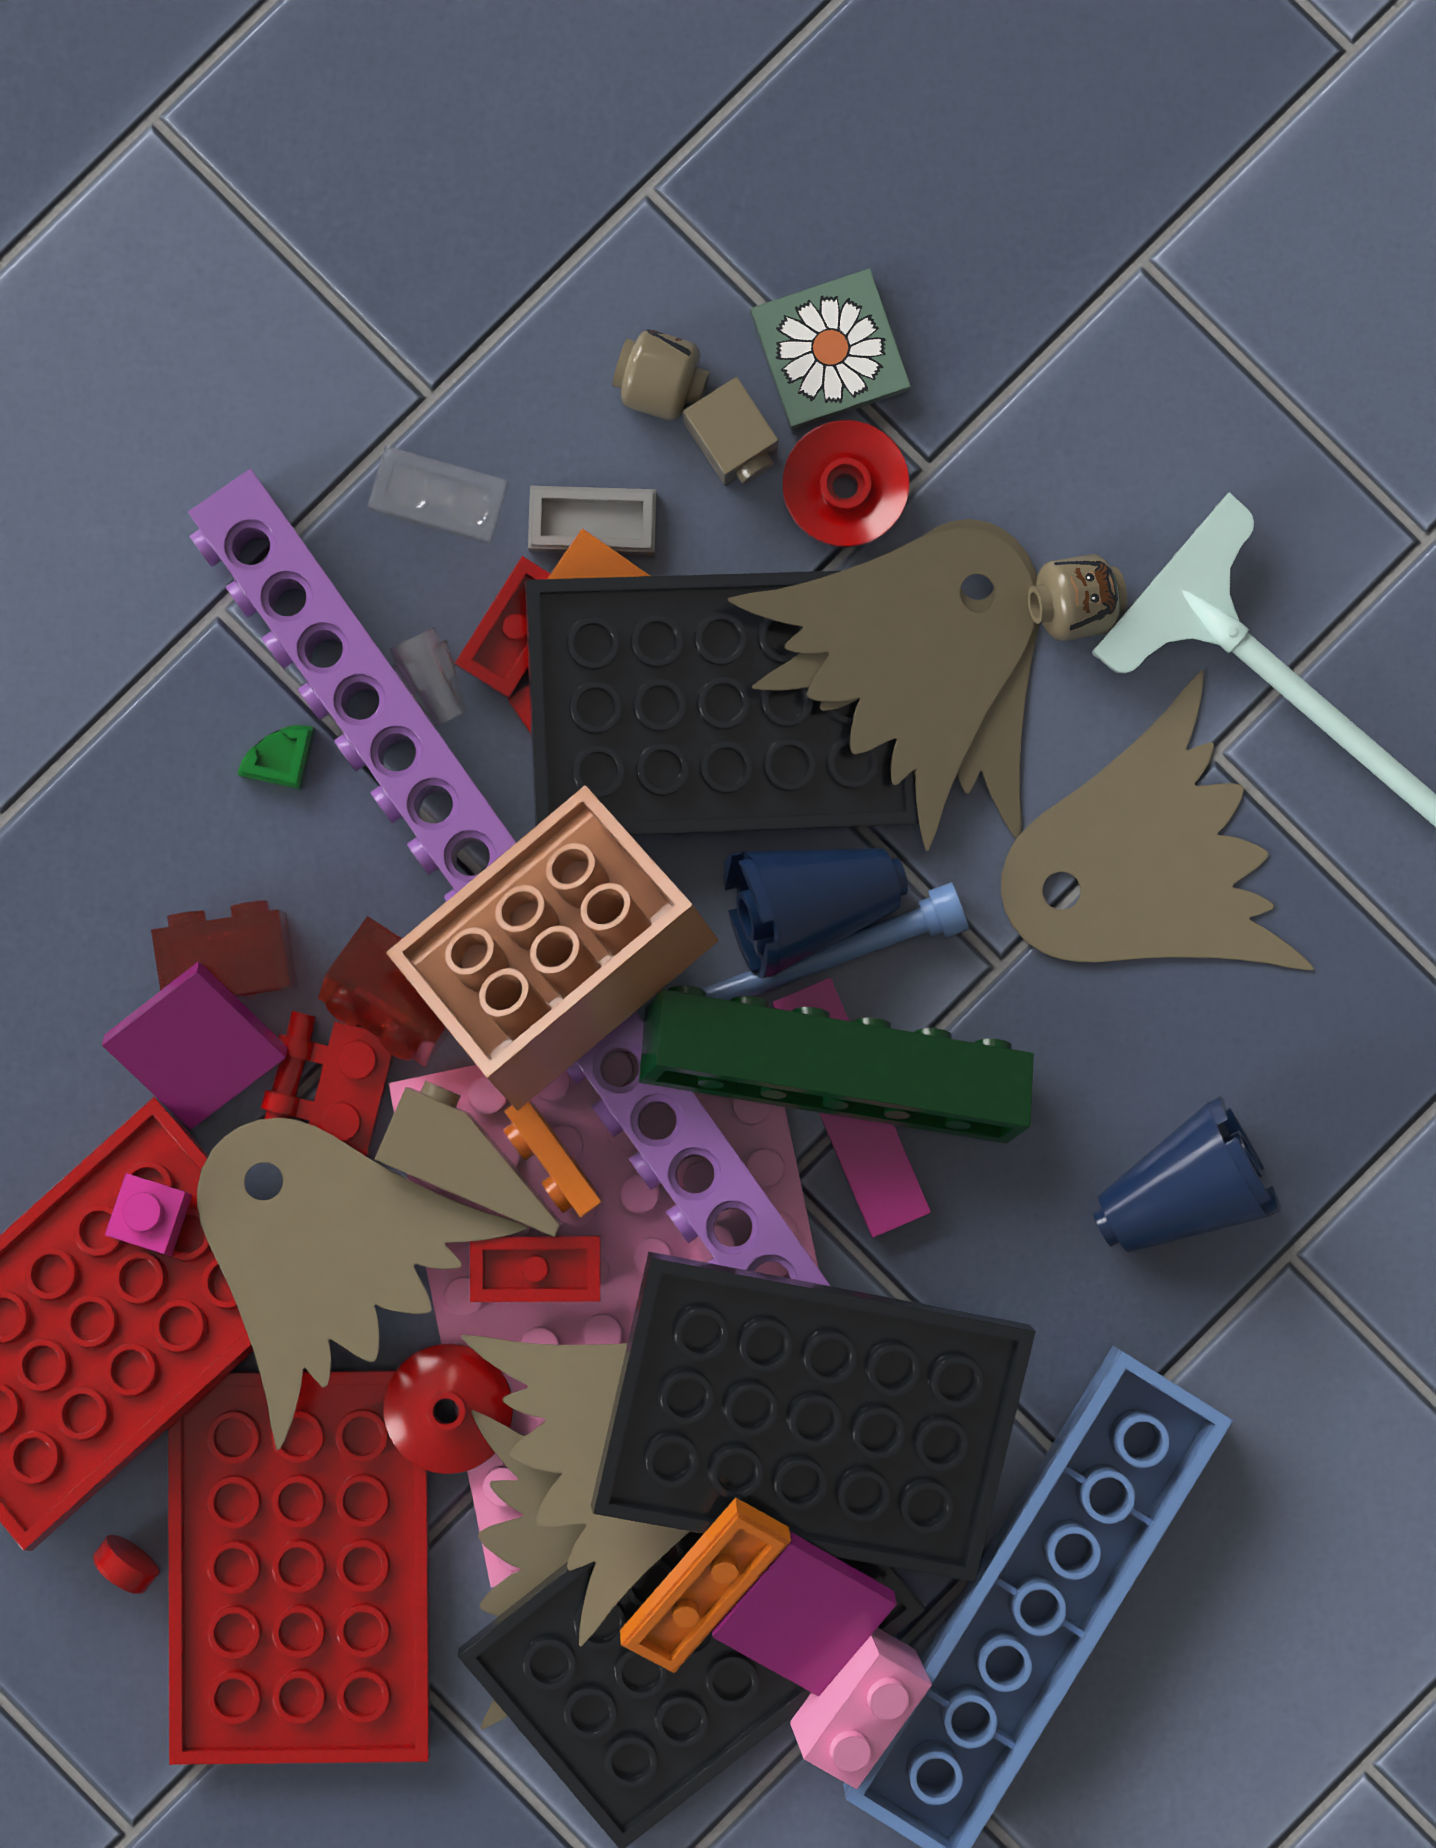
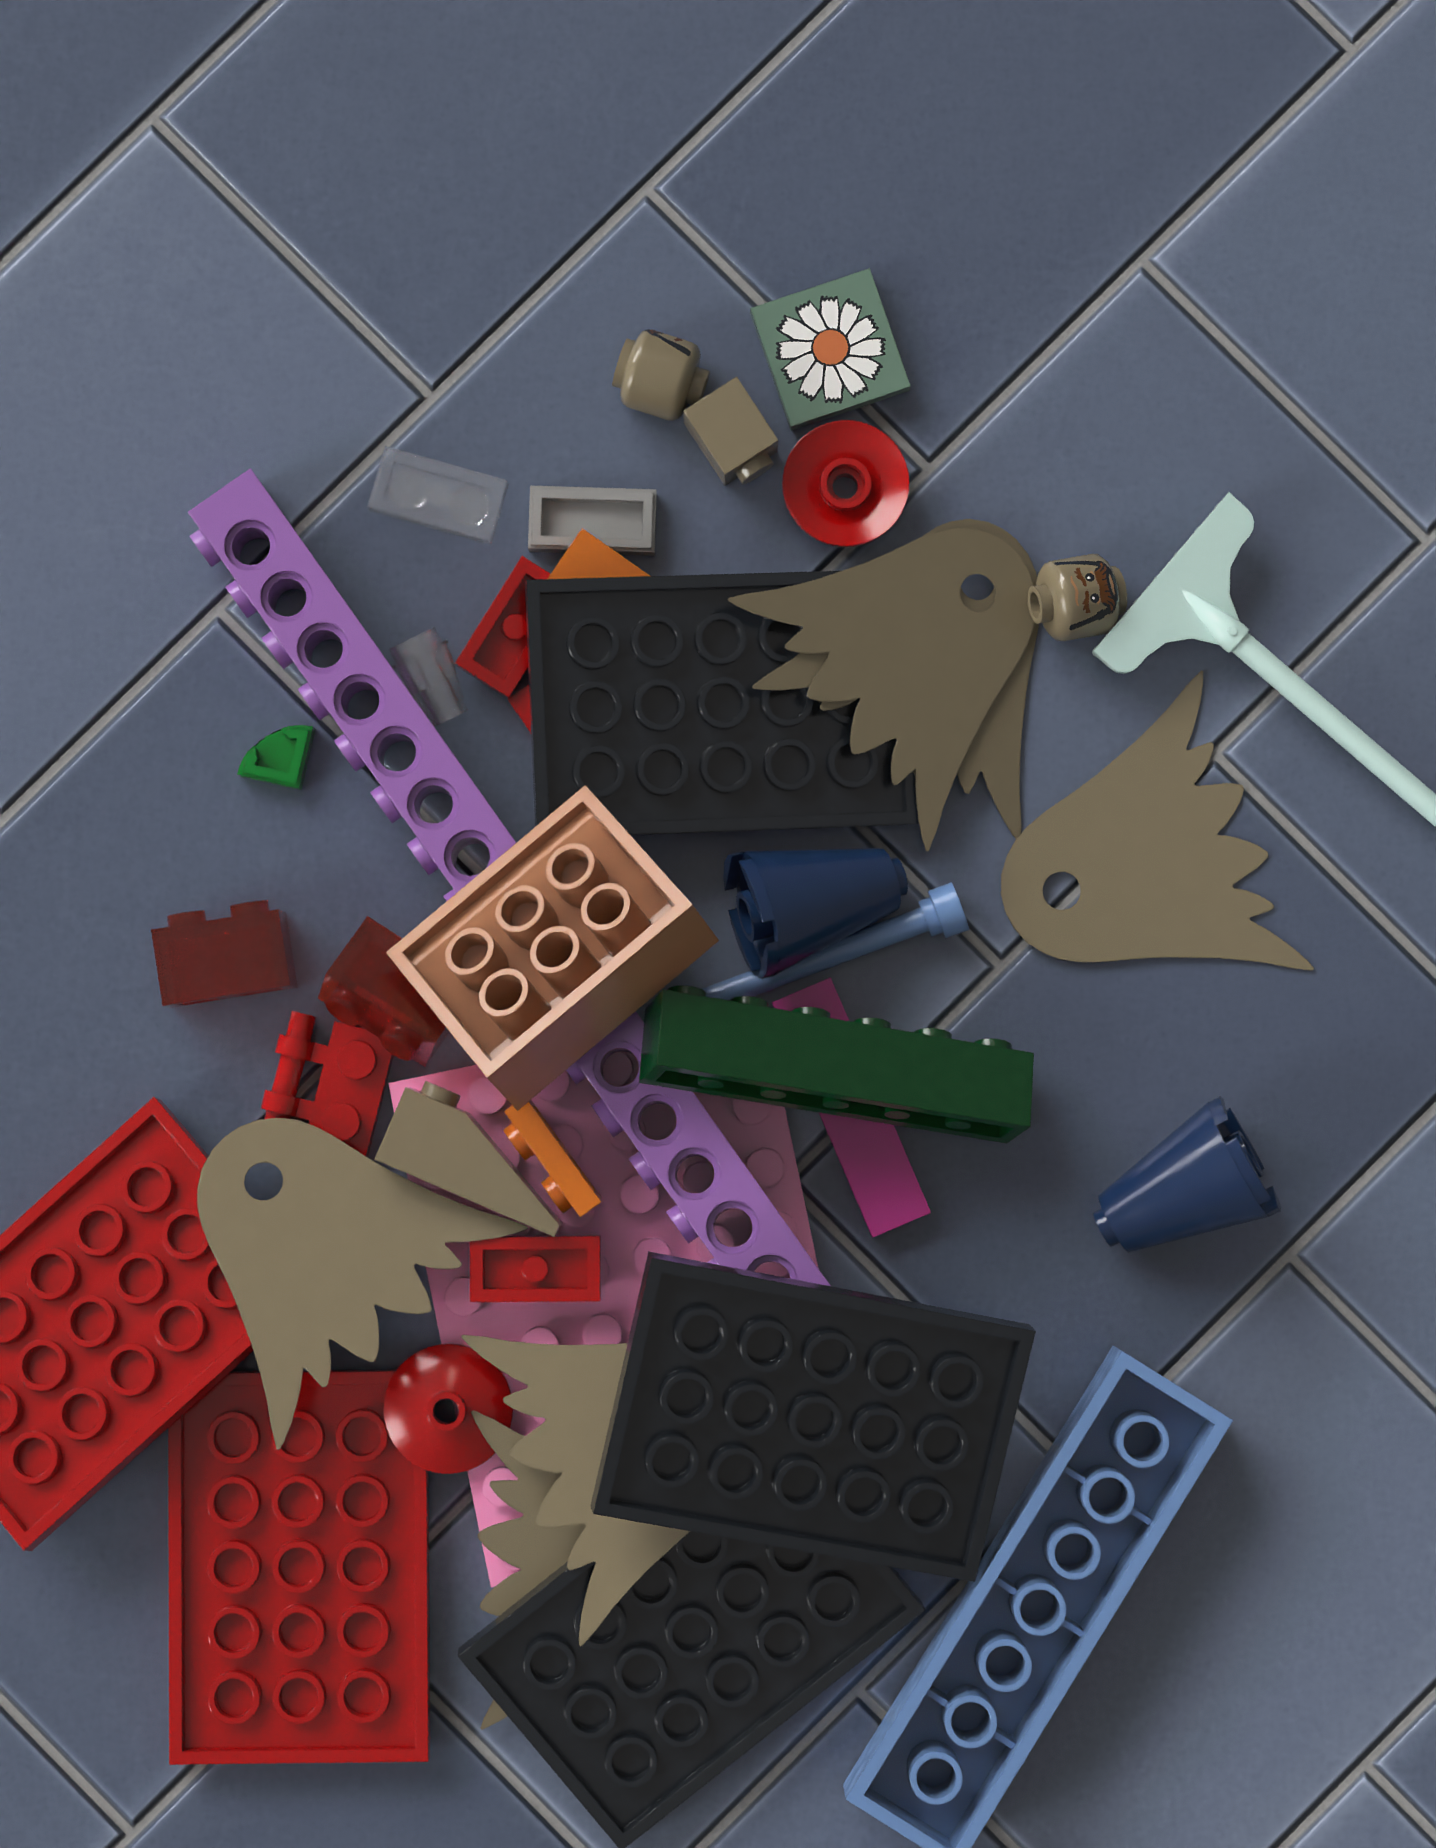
(125, 1564): red tile -> none
(148, 1214): dark pink plate -> none
(194, 1045): magenta tile -> none
(705, 1585): orange tile -> none
(806, 1615): magenta tile -> none
(861, 1708): bright pink brick -> none

